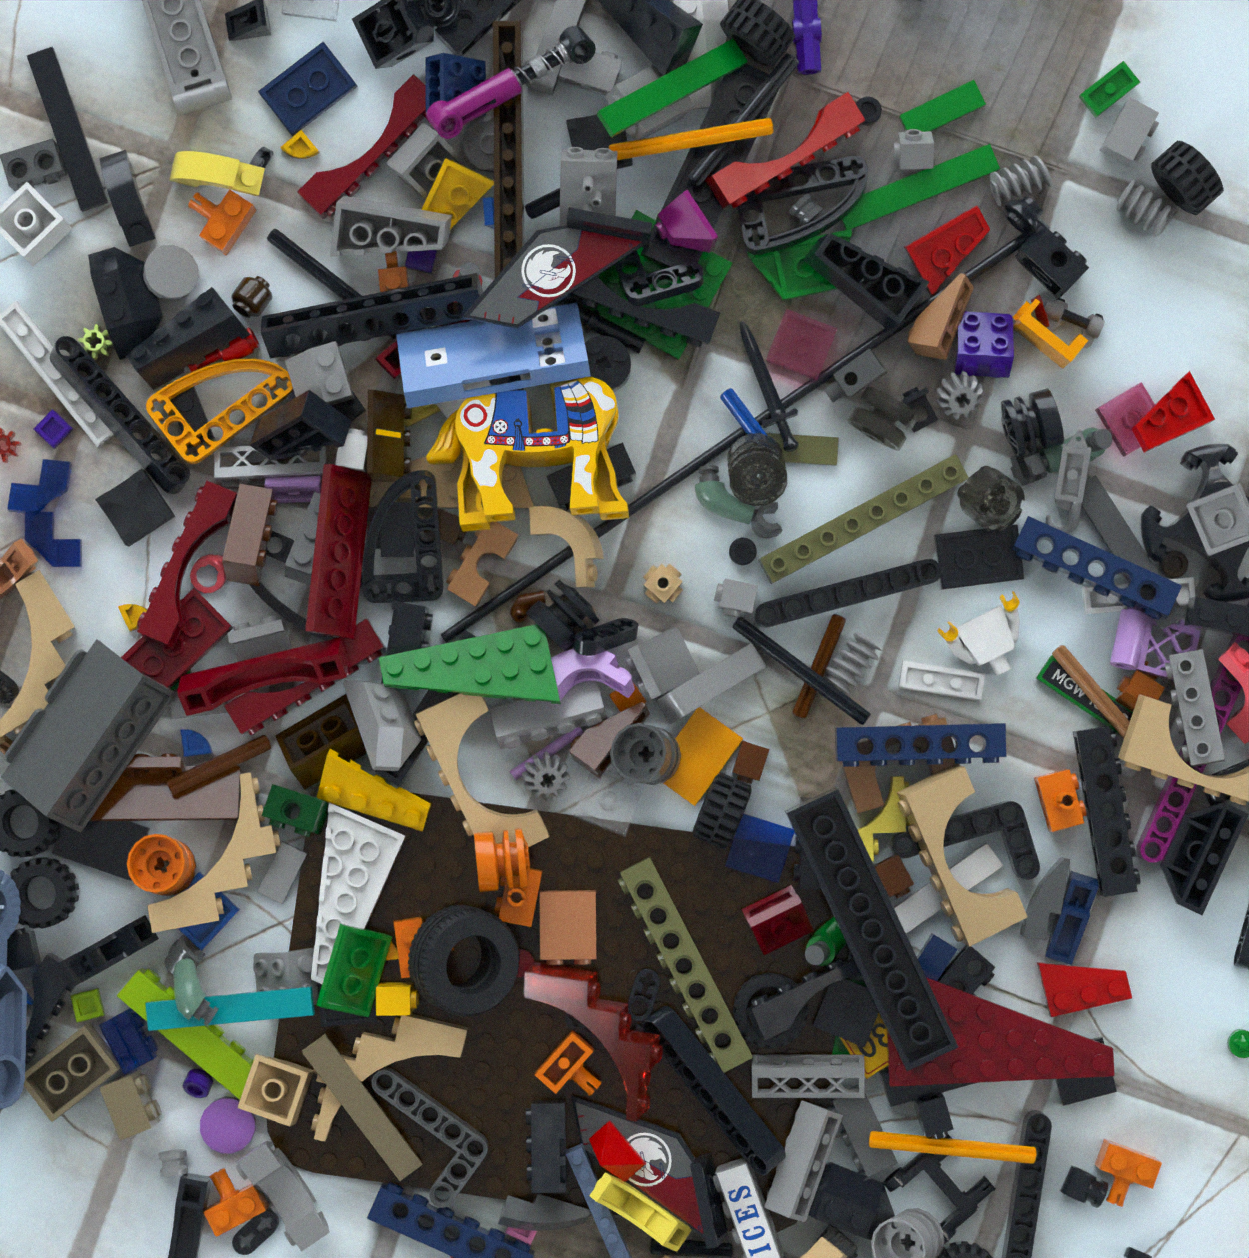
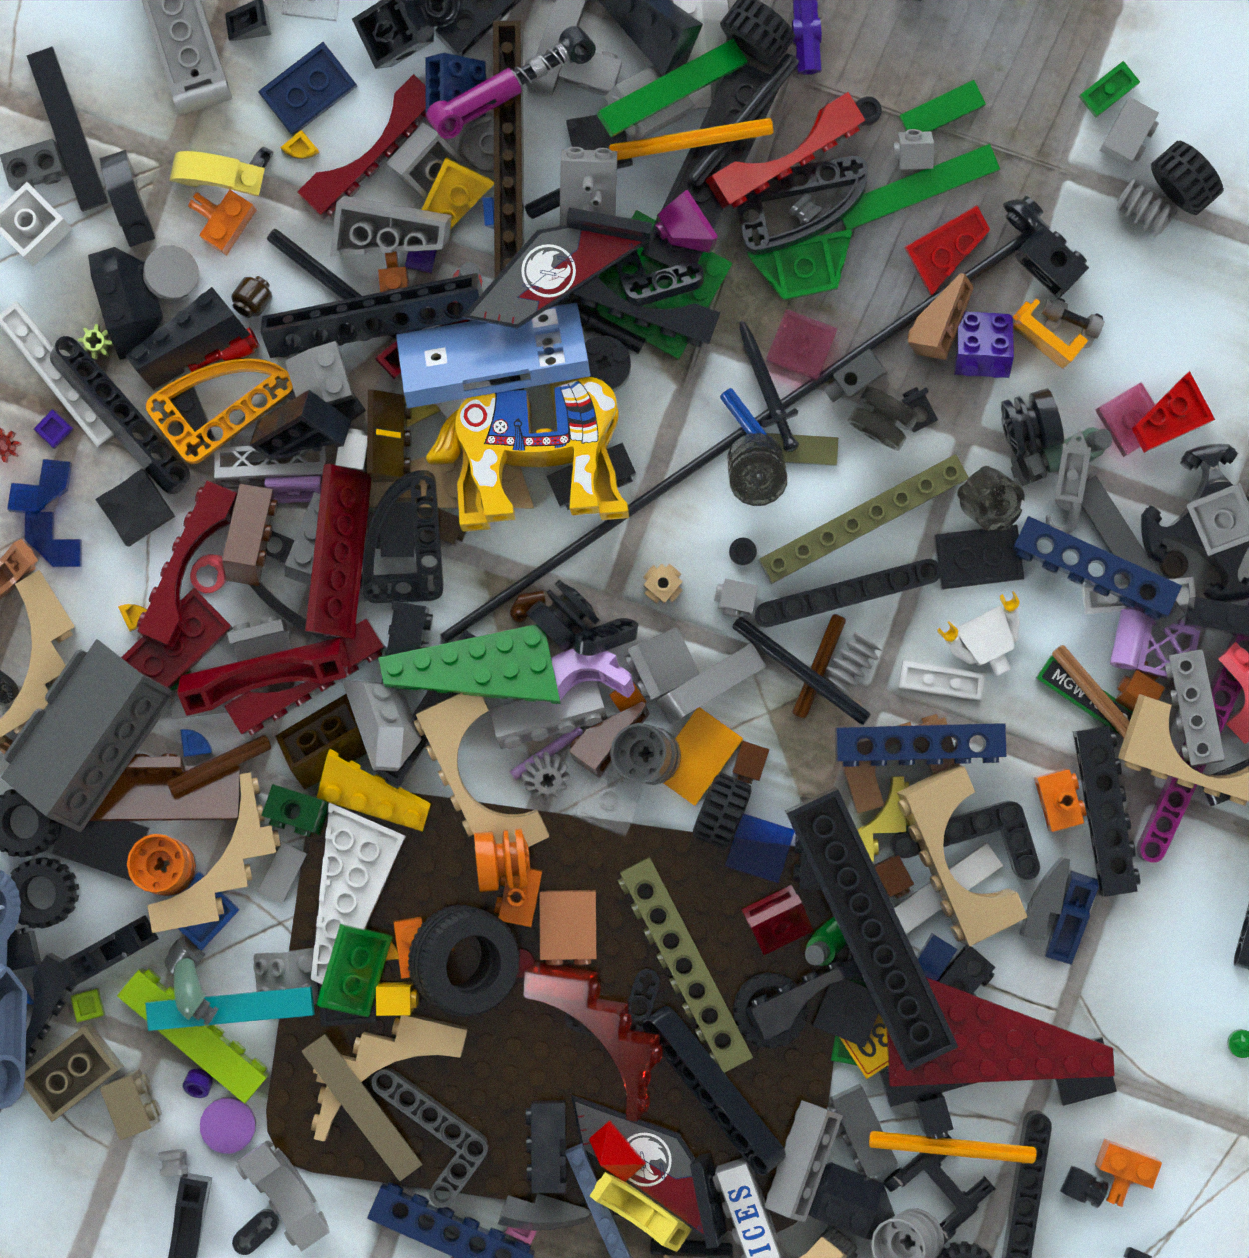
(129, 1040): clear blue brick -> none
(234, 1205): orange brick -> none
(275, 1089): tan slope -> none
(467, 581): medium nougat arch -> none
(567, 1063): orange brick -> none
(578, 534): tan arch -> none
(717, 500): piece -> none
(808, 1067): light grey fence -> none
(866, 279): black wedge -> none
(953, 388): light grey gear -> none
(1019, 178): light grey piece -> none
(1040, 312): red sticker -> none
(1080, 988): red wing -> none
(1200, 853): black wedge -> none

